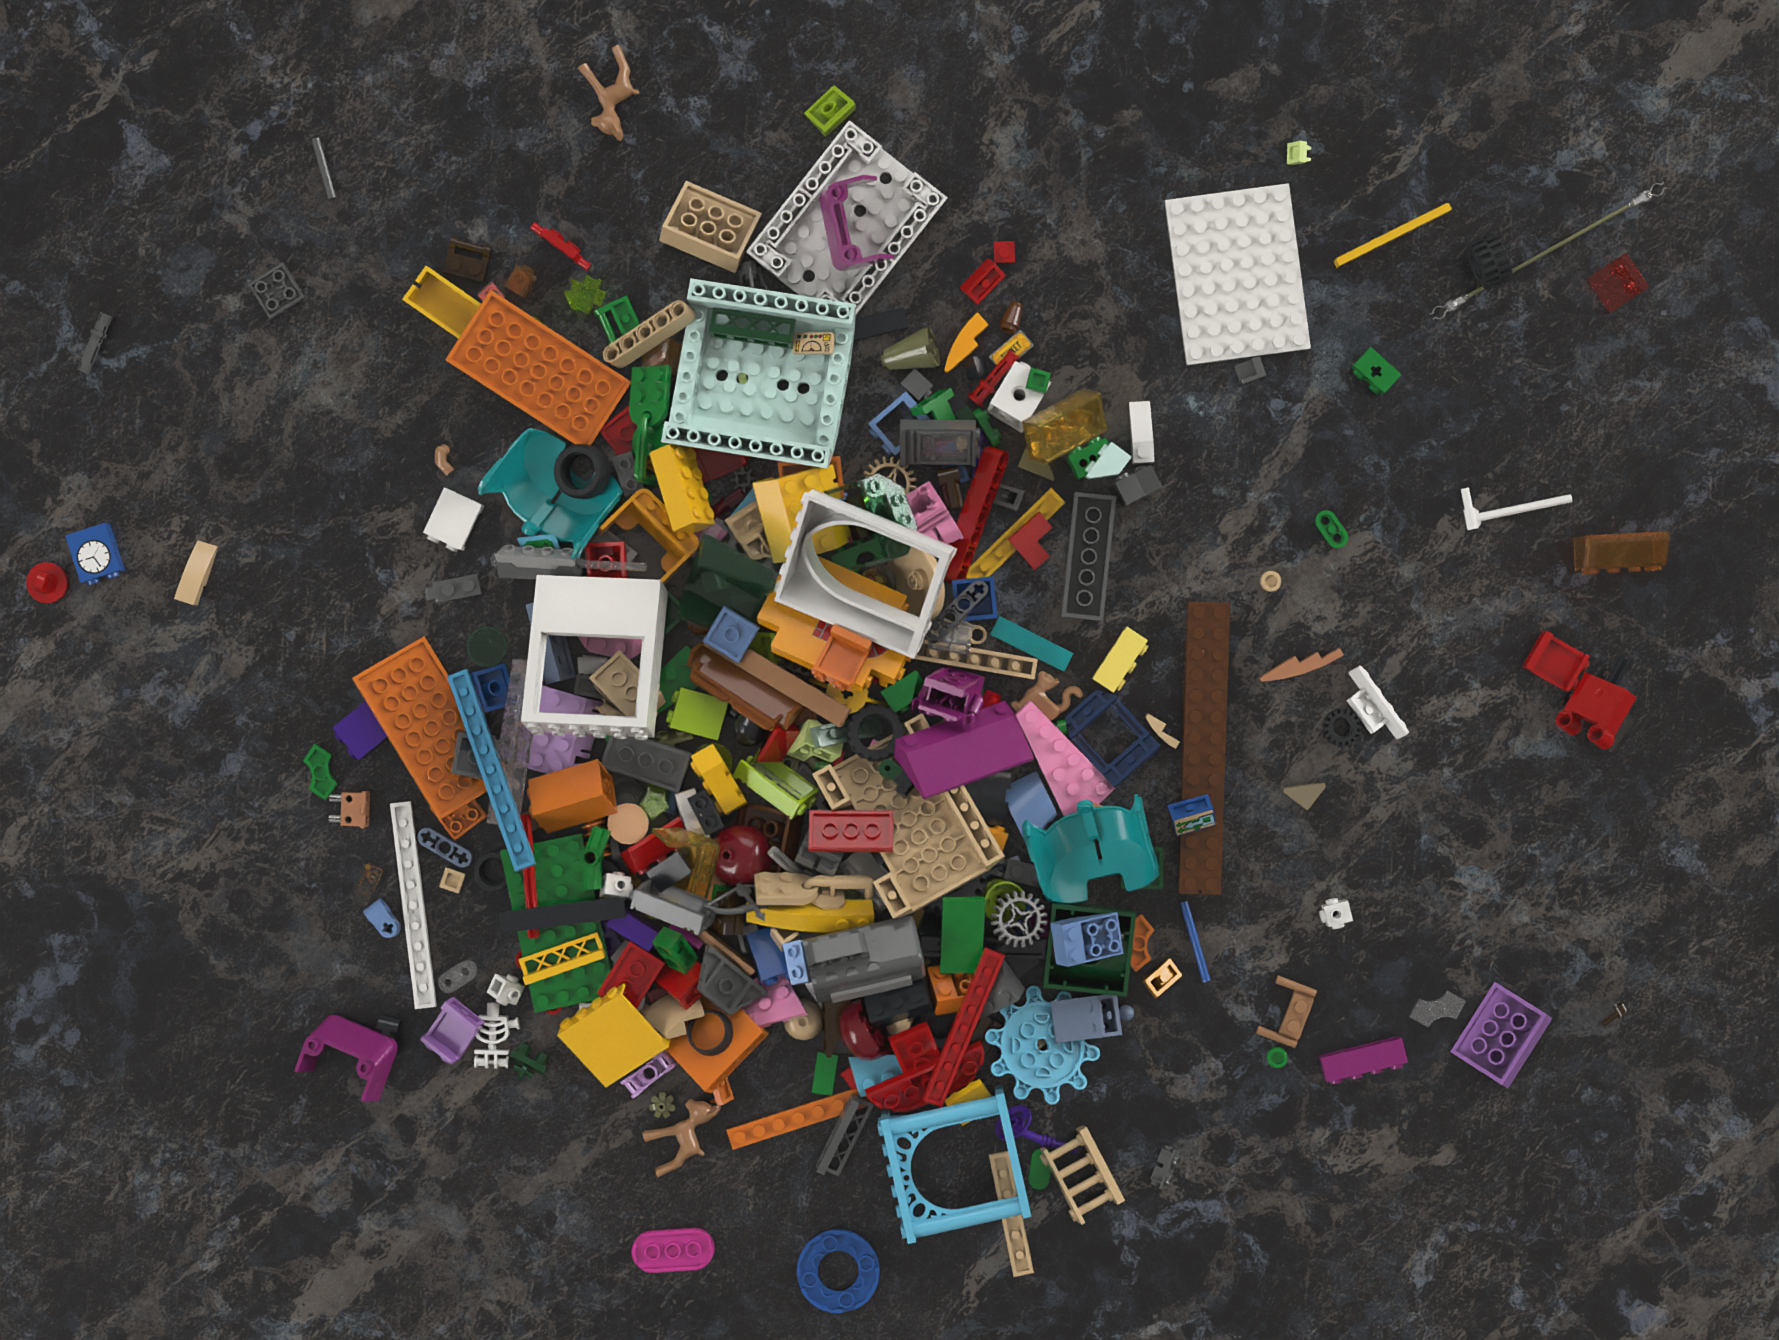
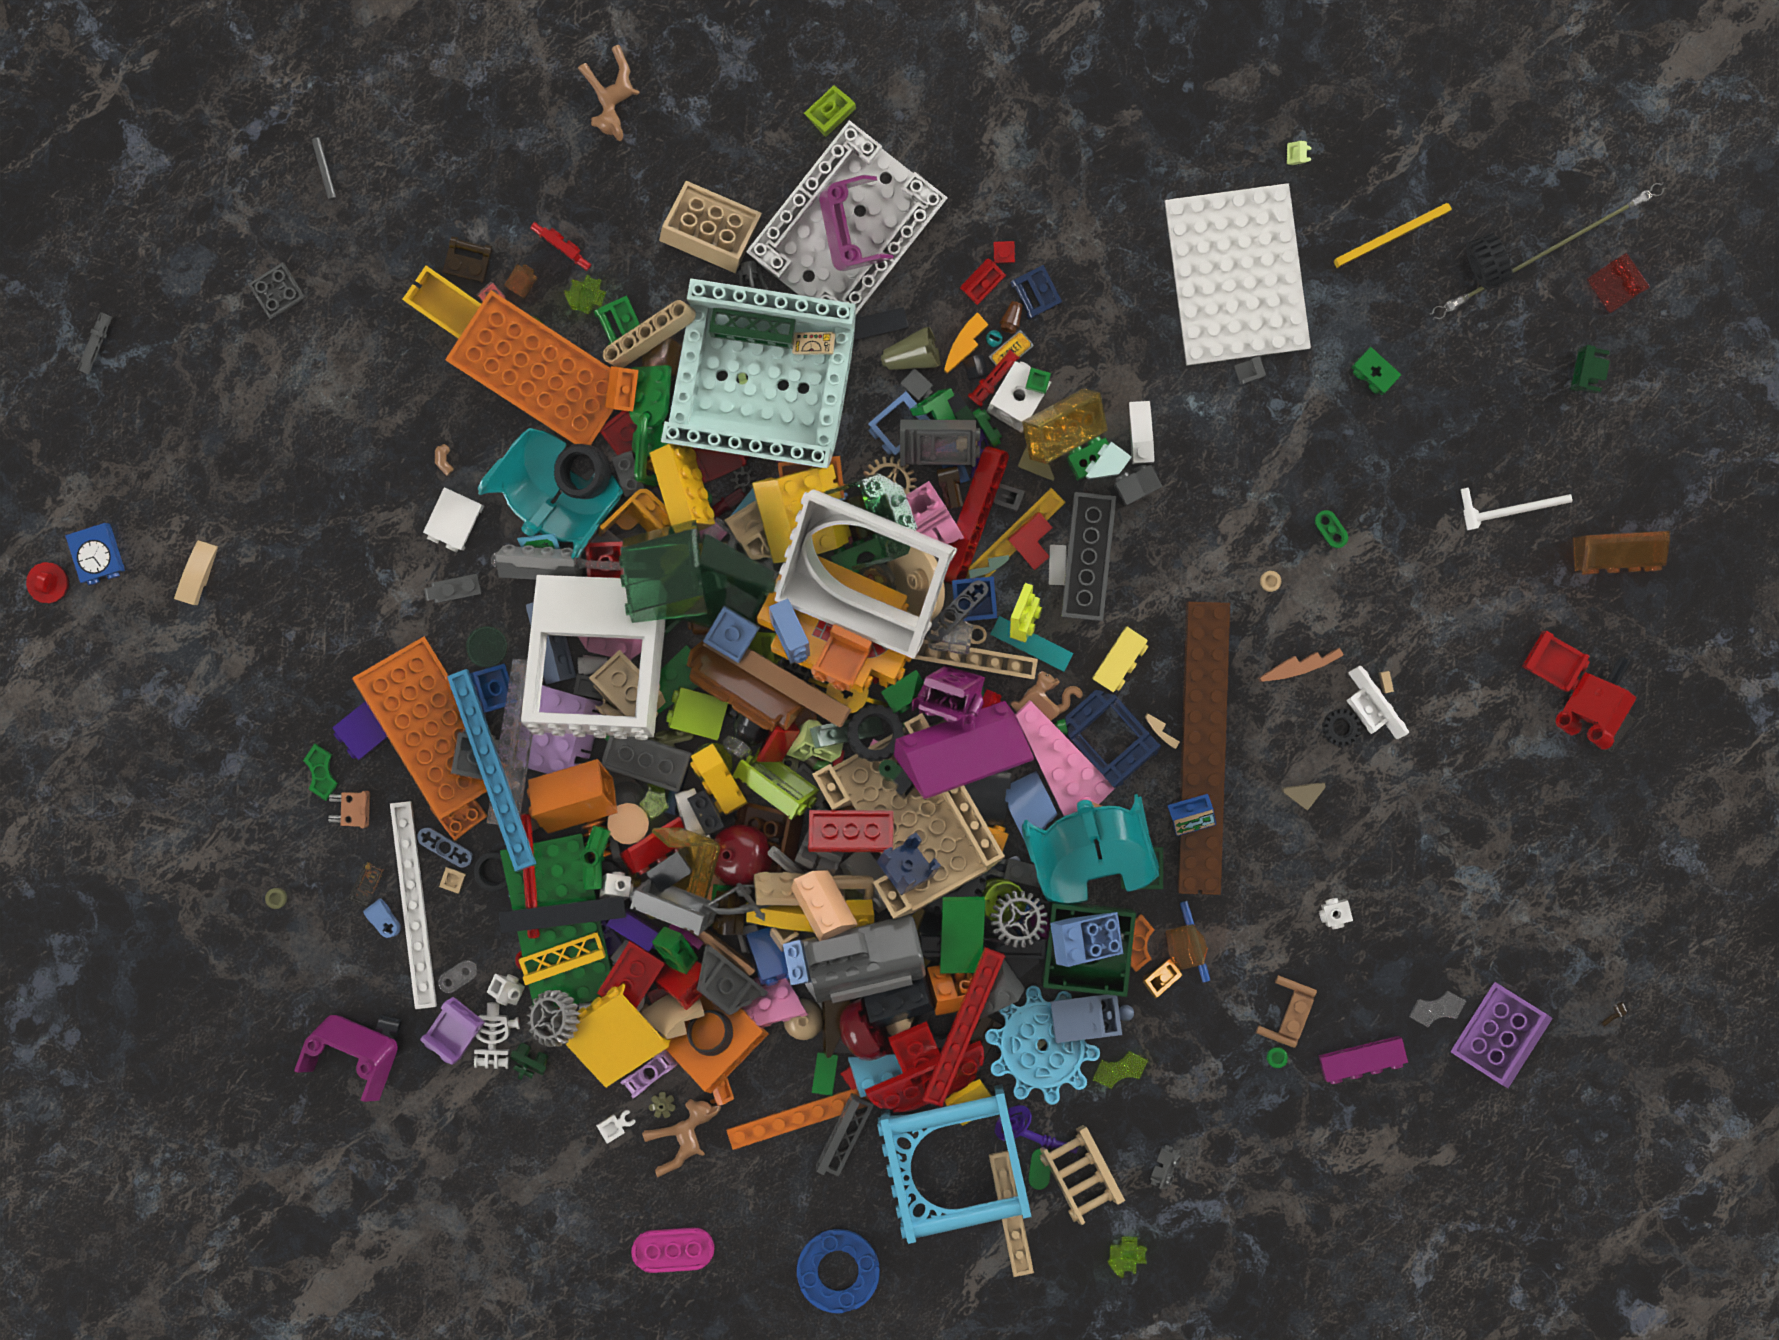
(276, 898): none -> olive tile
(559, 1021): none -> light grey gear
(612, 1127): none -> white plate
(621, 388): none -> orange panel
(663, 573): none -> clear green windscreen
(736, 747): none -> clear plate
(789, 631): none -> medium blue window
(823, 904): none -> light nougat slope
(907, 865): none -> dark blue panel
(991, 342): none -> teal hinge
(994, 563): none -> sand green slope
(1024, 614): none -> neon yellow plate
(1042, 288): none -> dark blue plate
(1057, 564): none -> white sticker
(1111, 1072): none -> clear neon green tile
(1126, 1249): none -> clear neon green piece
(1186, 947): none -> clear orange slope
(1385, 681): none -> tan tile
(1589, 369): none -> dark green panel

